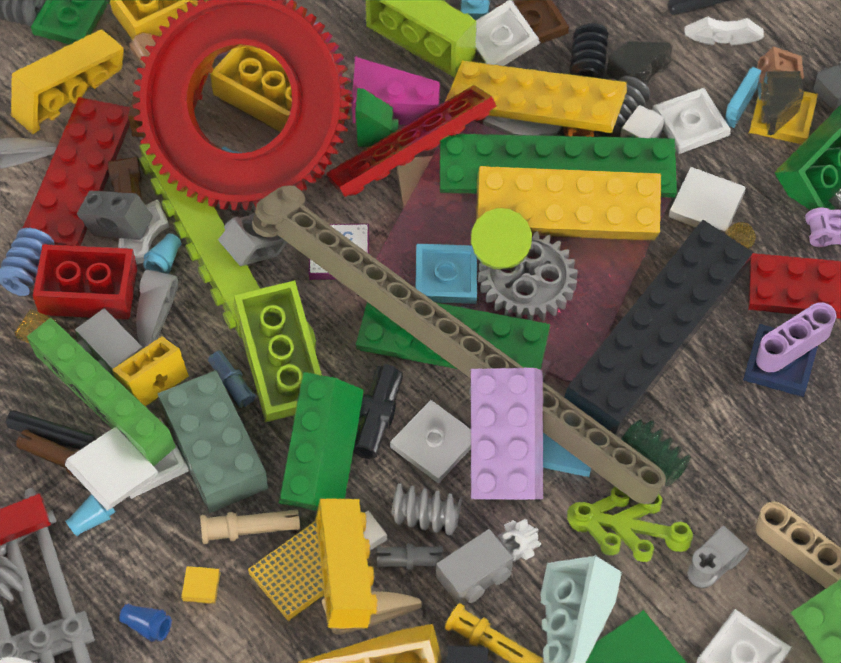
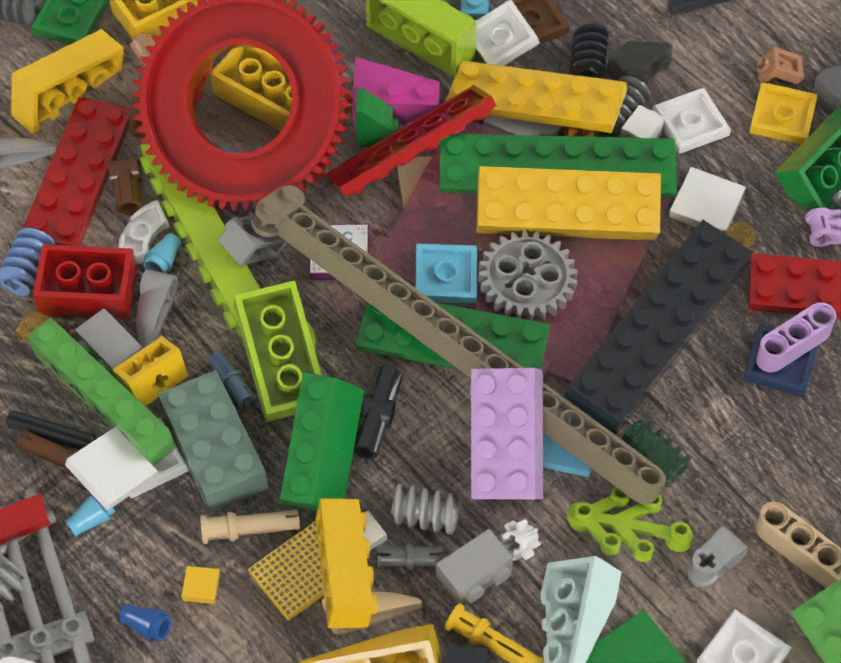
(115, 215): dark grey brick -> none
(433, 441): white plate -> none
(501, 238): lime tile -> none
(736, 32): white tile -> none
(742, 97): medium azure tile -> none
(781, 97): clear smoke slope -> none

